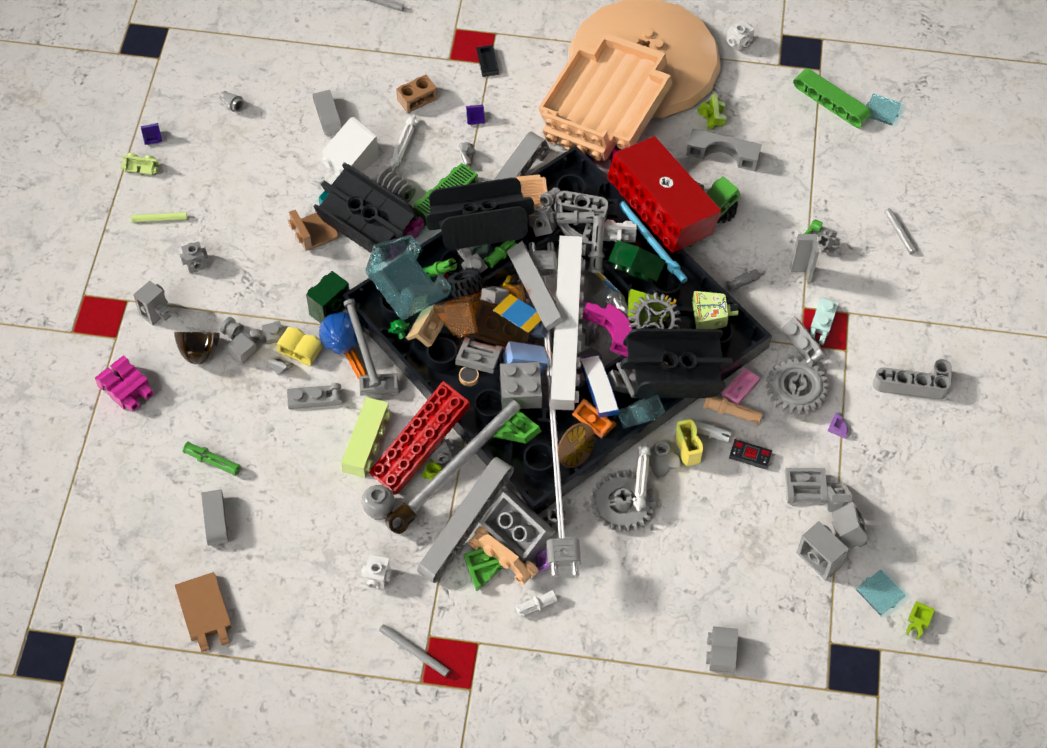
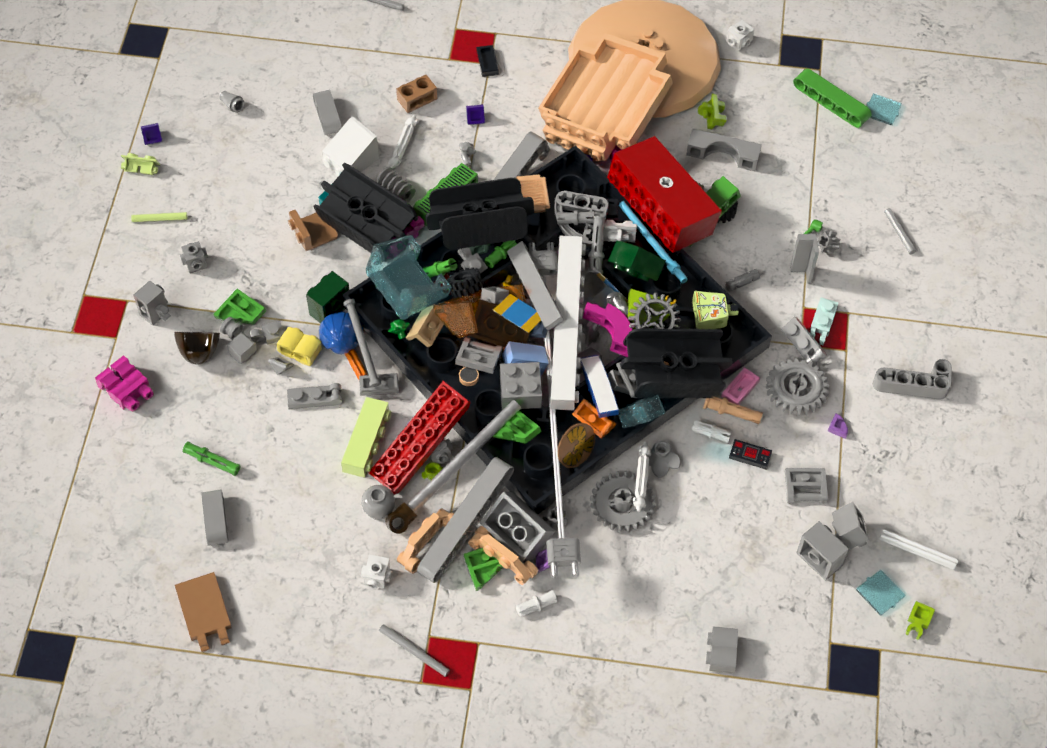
(240, 308): none -> bright green wing
(420, 538): none -> light nougat plate
(543, 220): light grey brick -> none
(548, 198): light grey pin -> none
(688, 442): light yellow brick -> none
(837, 496): light grey slope -> none
(918, 549): none -> white axle

